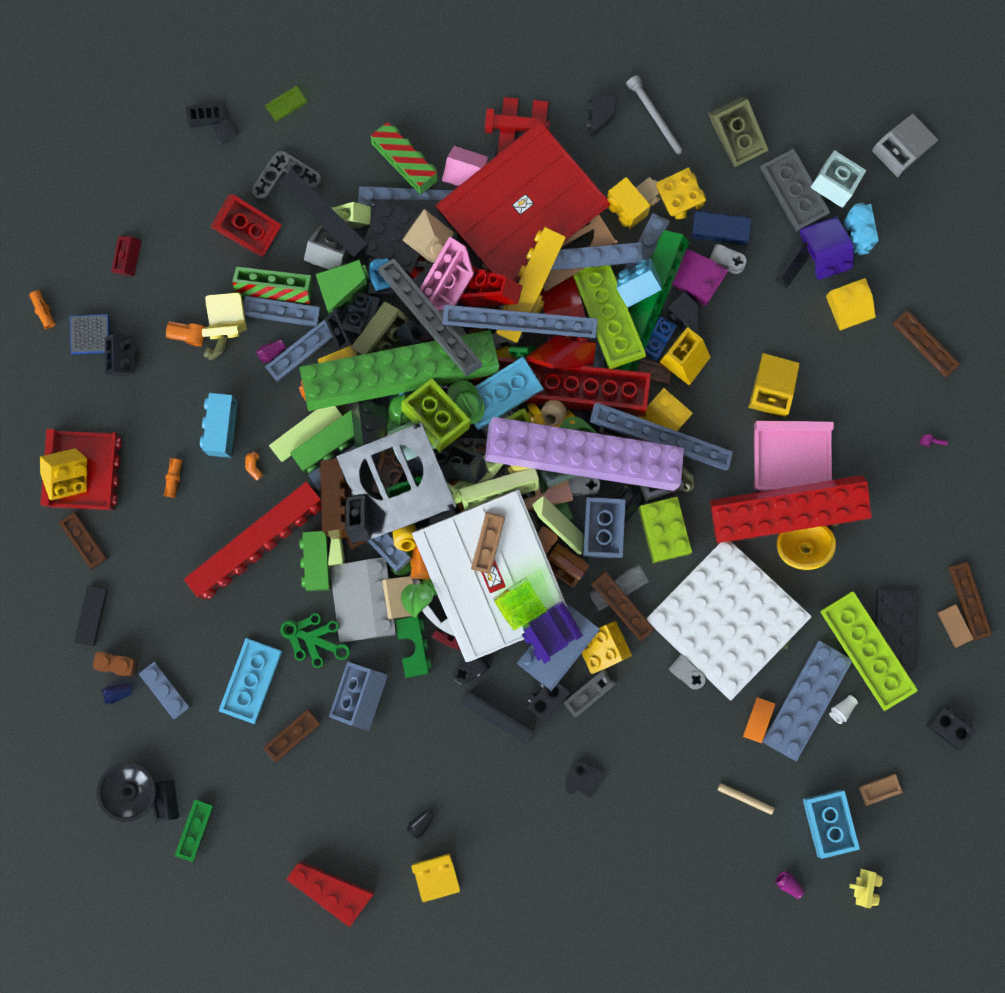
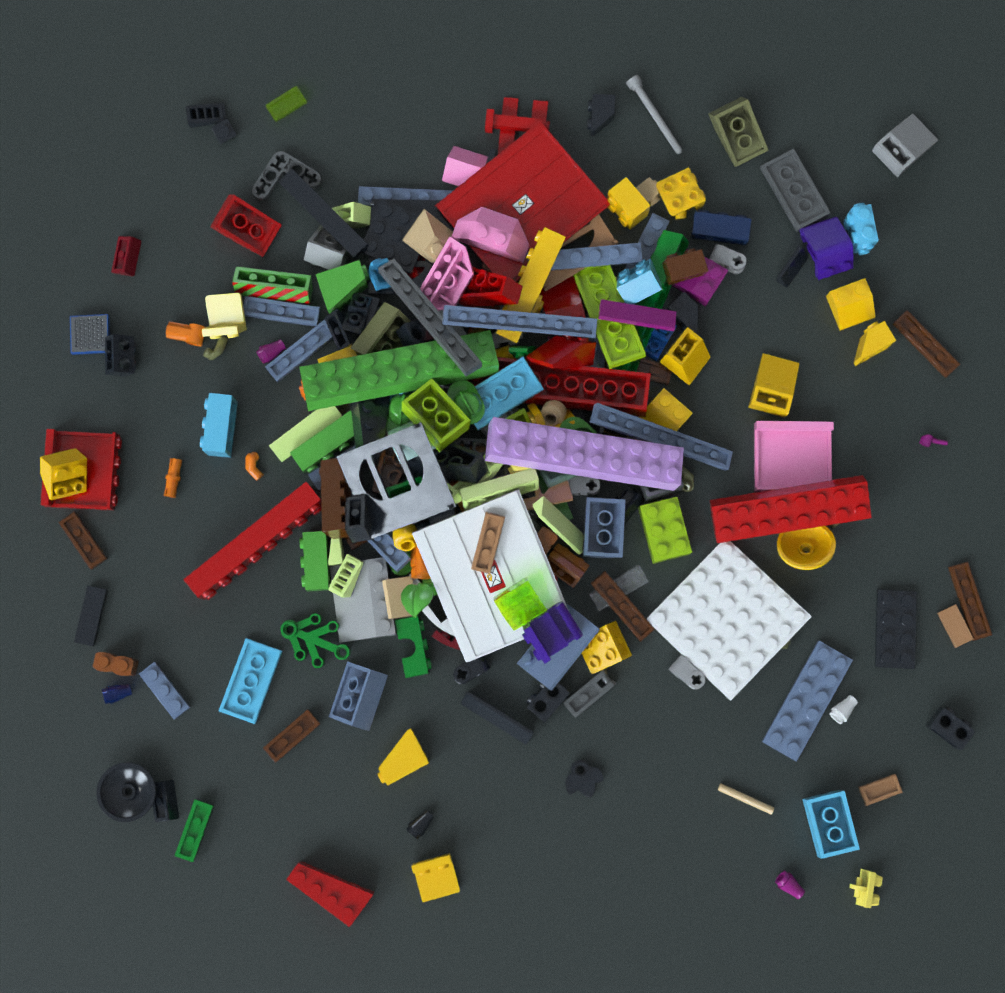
(42, 309): orange pin -> none
(337, 582): none -> yellowish green slope
(403, 759): none -> yellow slope
(404, 158): bright green brick -> none
(492, 233): none -> bright pink wedge
(637, 315): none -> magenta tile
(684, 266): none -> reddish brown brick
(759, 720): orange slope -> none
(838, 178): light aqua brick -> none
(868, 651): lime plate -> none
(875, 340): none -> yellow slope

